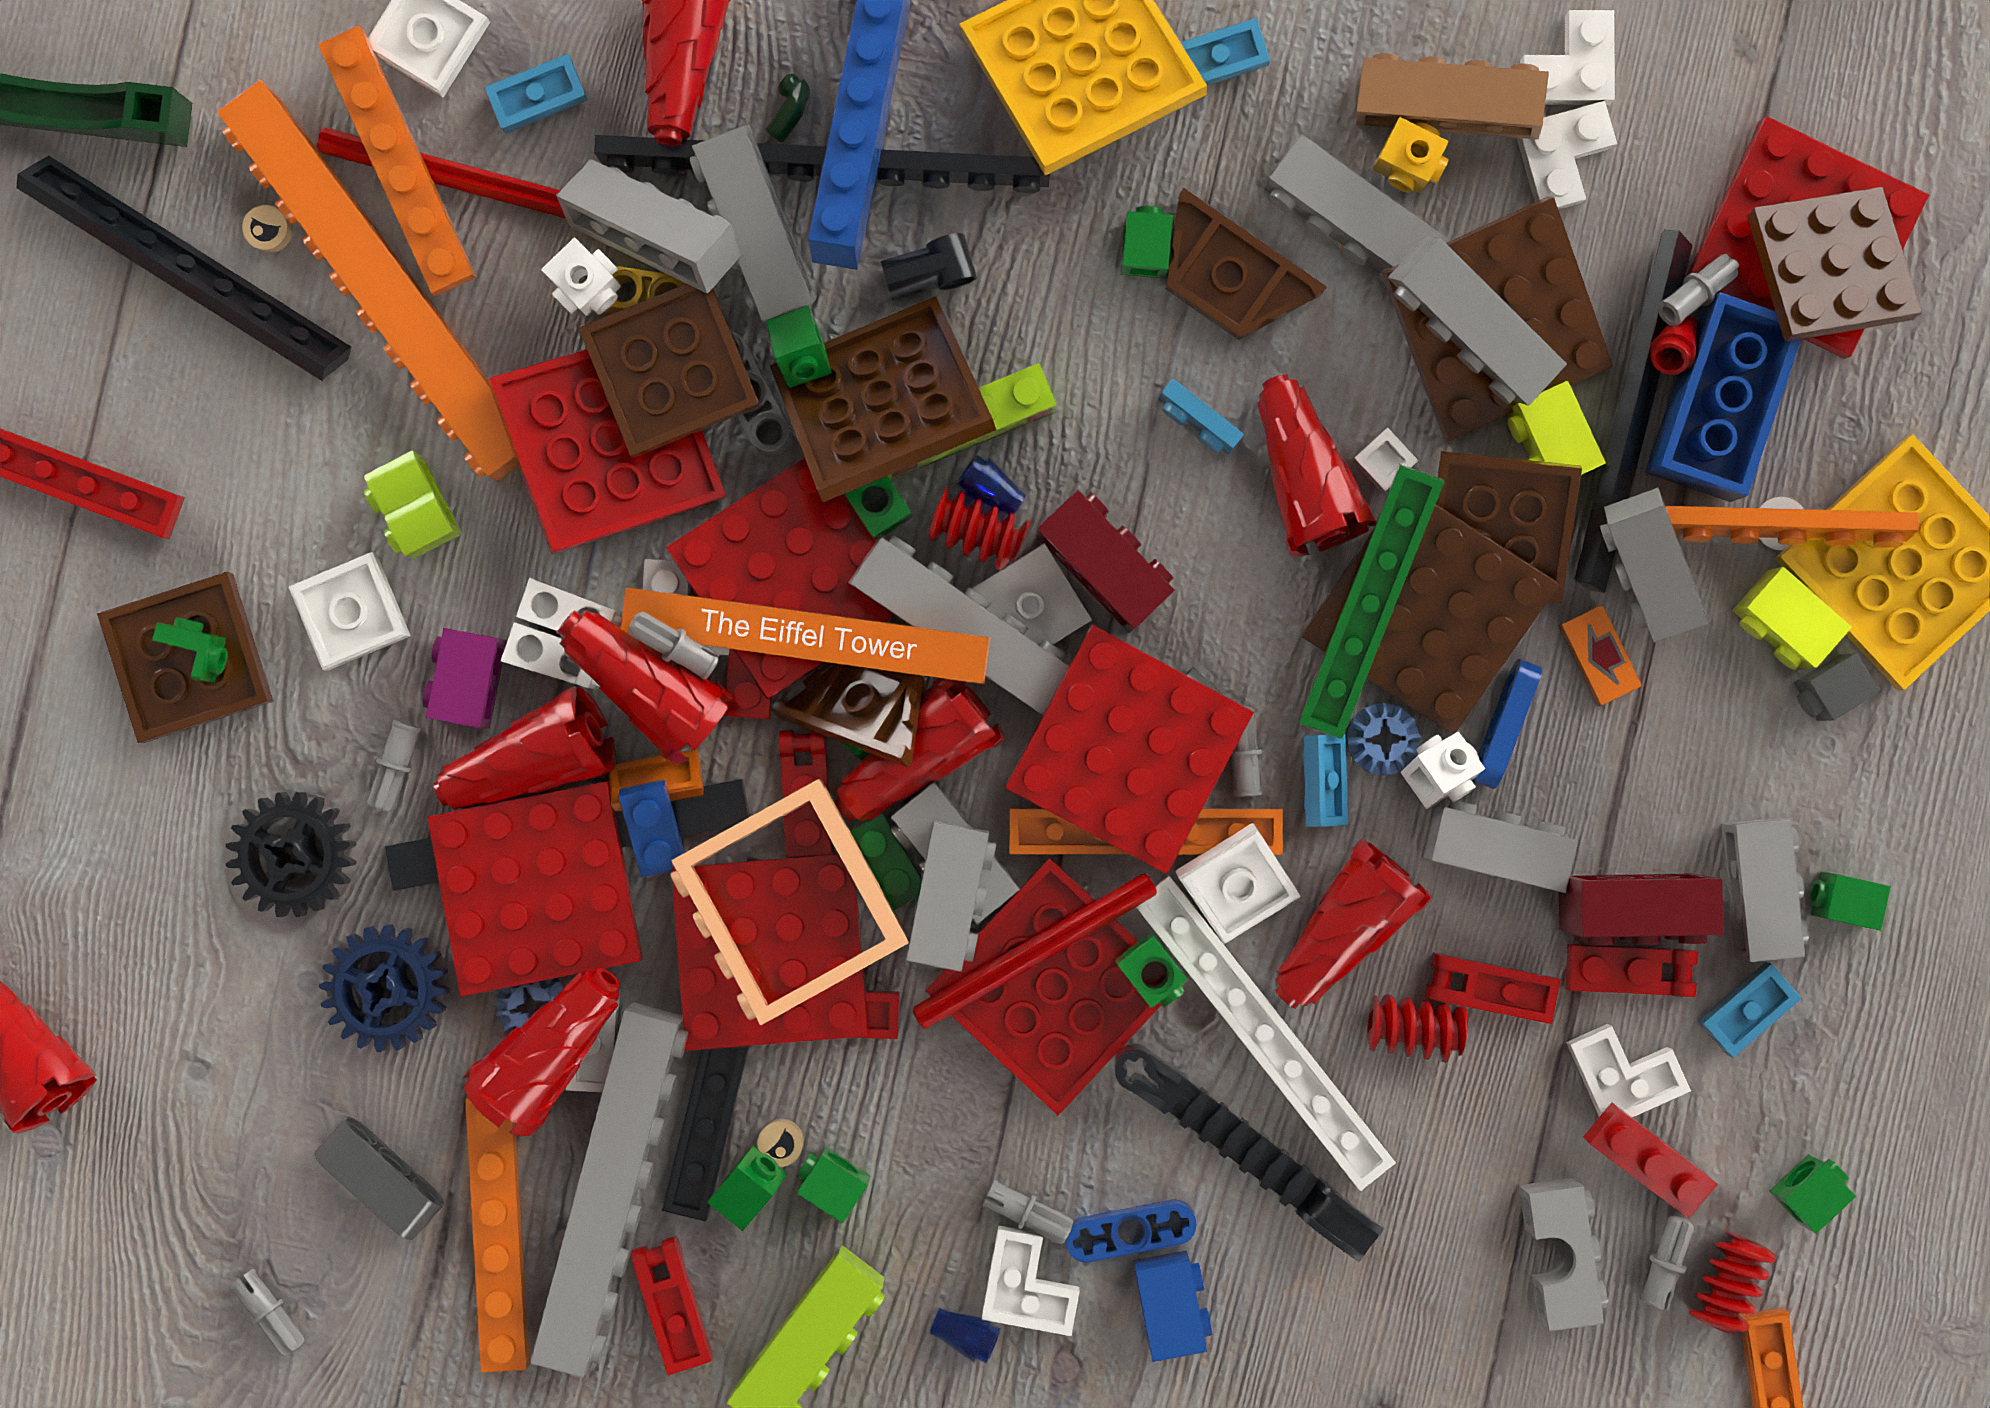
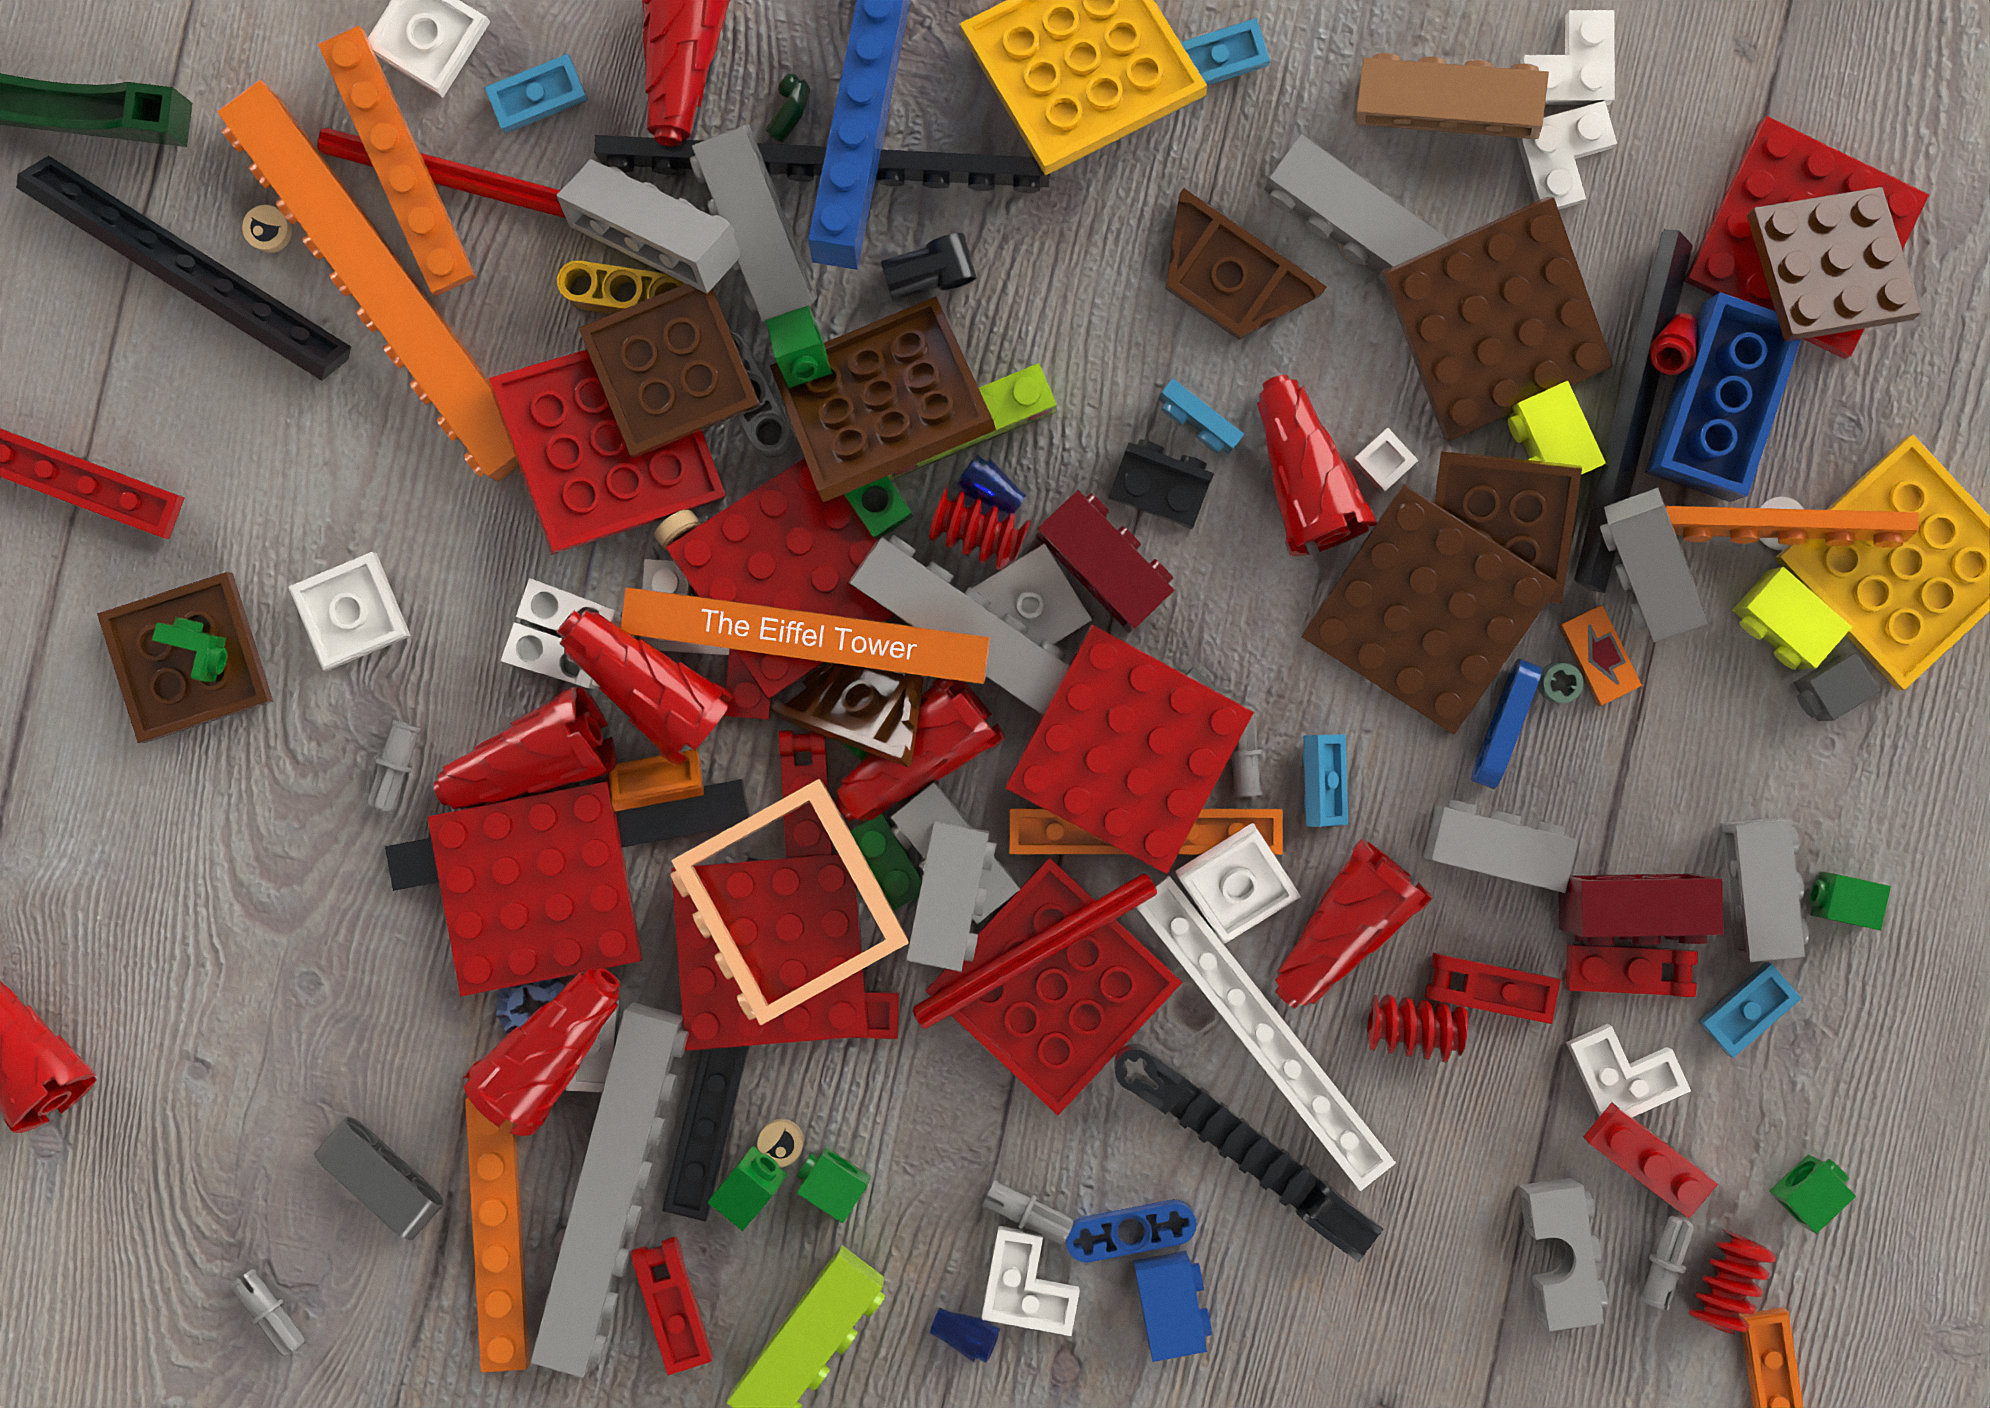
(257, 840): black gear -> none
(375, 1006): dark blue gear -> none
(411, 505): lime brick -> none
(464, 678): magenta brick -> none
(573, 267): white brick -> none
(651, 827): blue plate -> none
(673, 644): light grey axle -> none
(675, 527): none -> tan tile
(1139, 955): green brick -> none
(1146, 243): green brick -> none
(1161, 483): none -> black bracket
(1370, 755): medium blue gear -> none
(1371, 600): green plate -> none
(1412, 156): yellow brick -> none
(1443, 770): white brick -> none
(1476, 320): light grey brick -> none
(1556, 695): none -> sand green bush
(1698, 290): light grey axle -> none

